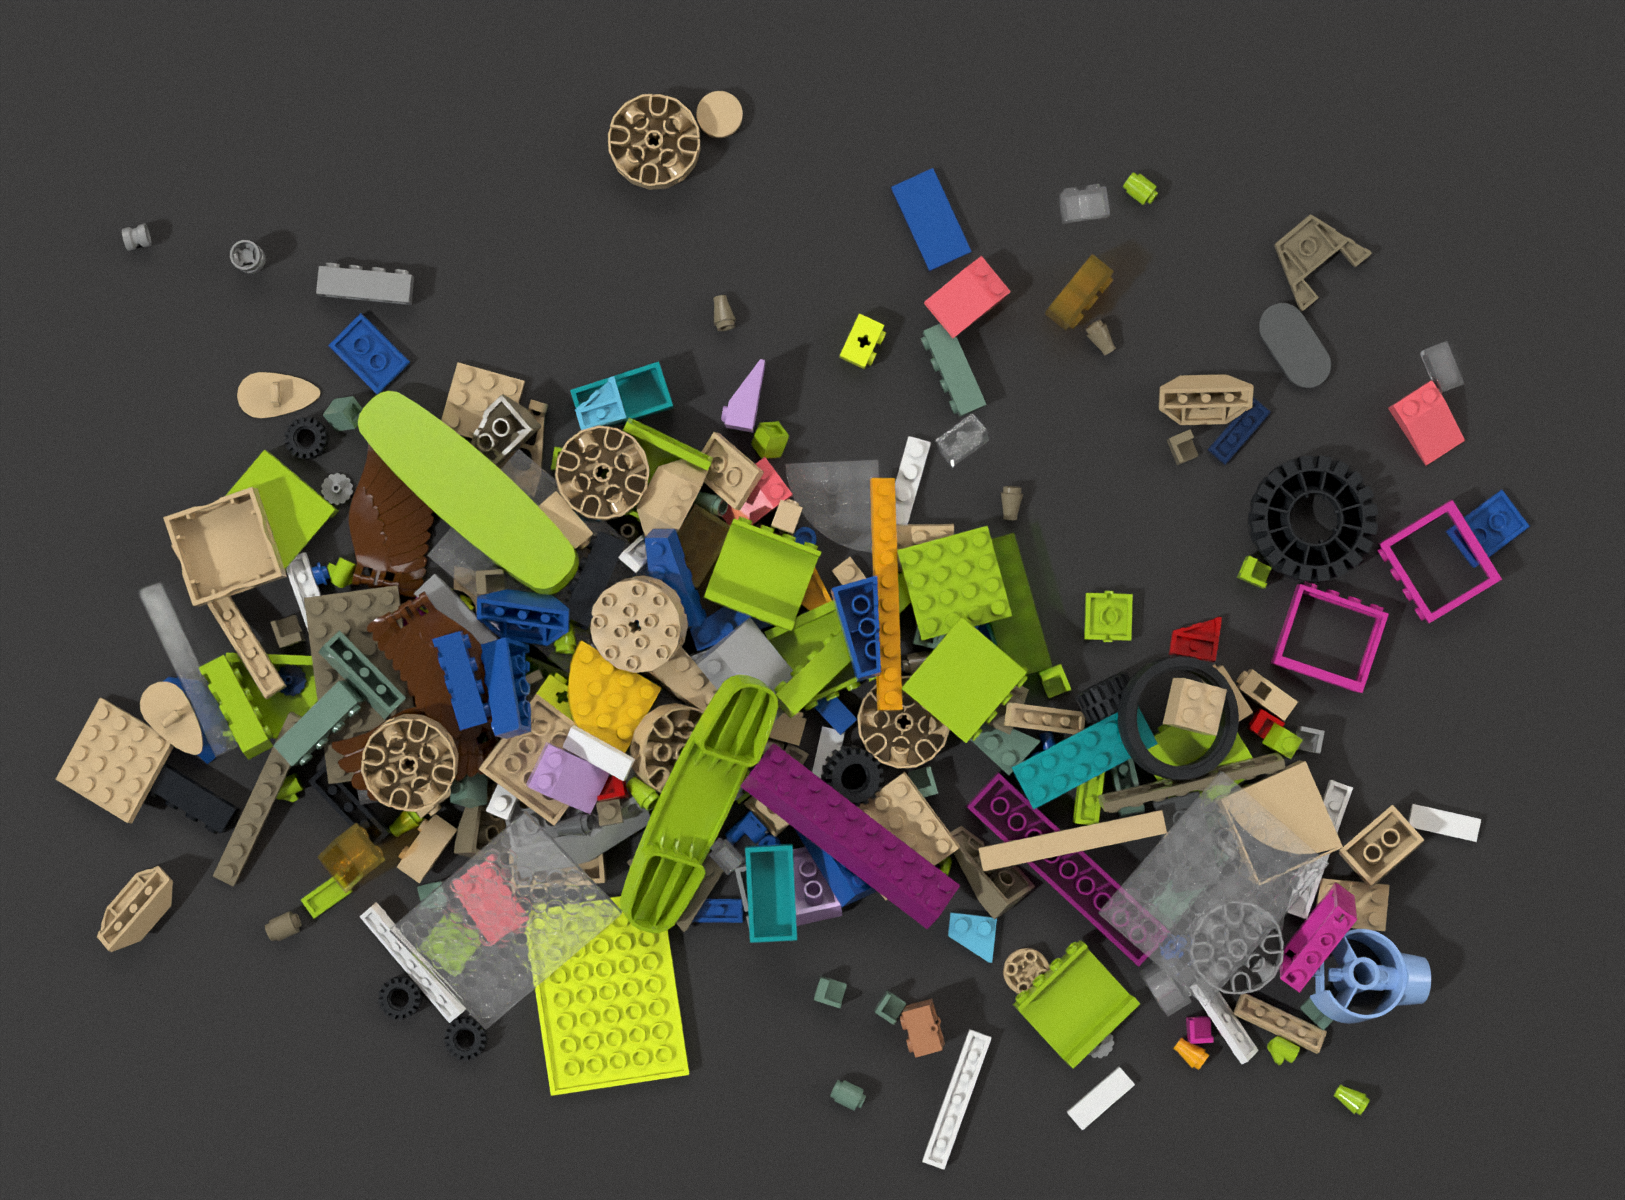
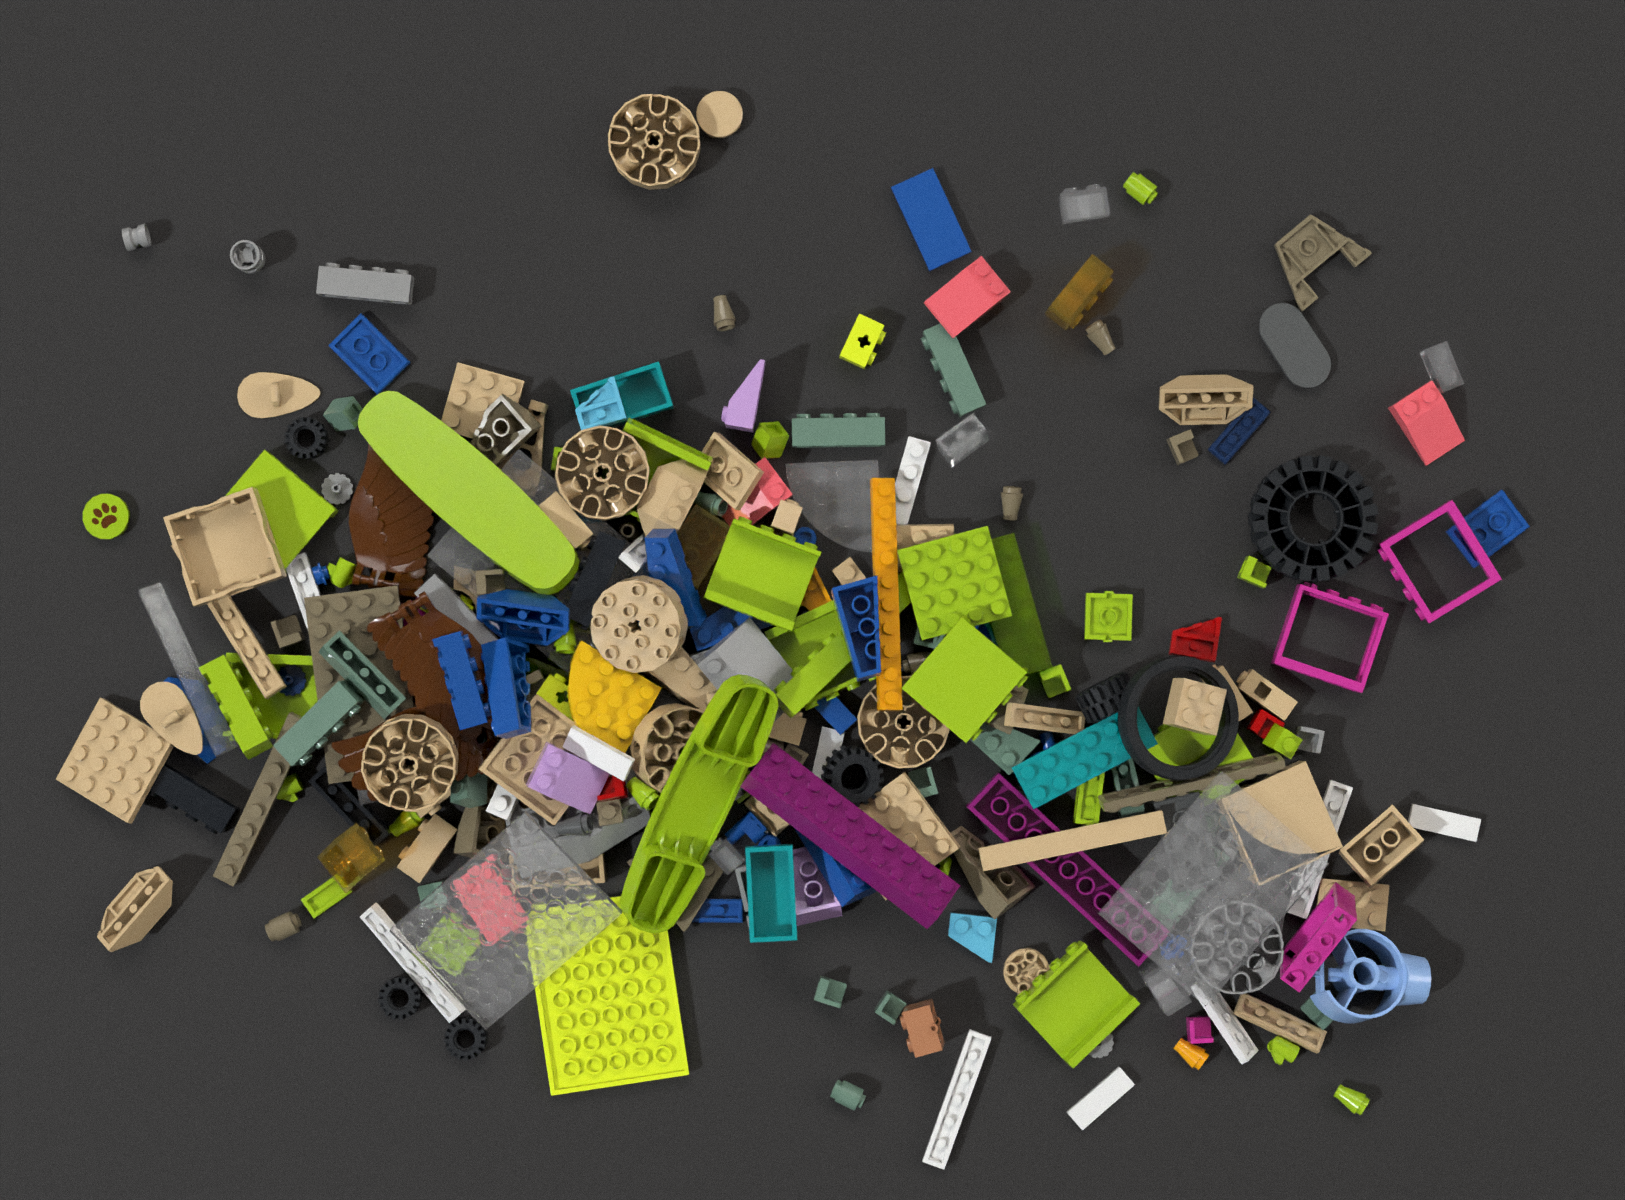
(106, 516): none -> lime tile
(838, 432): none -> sand green brick

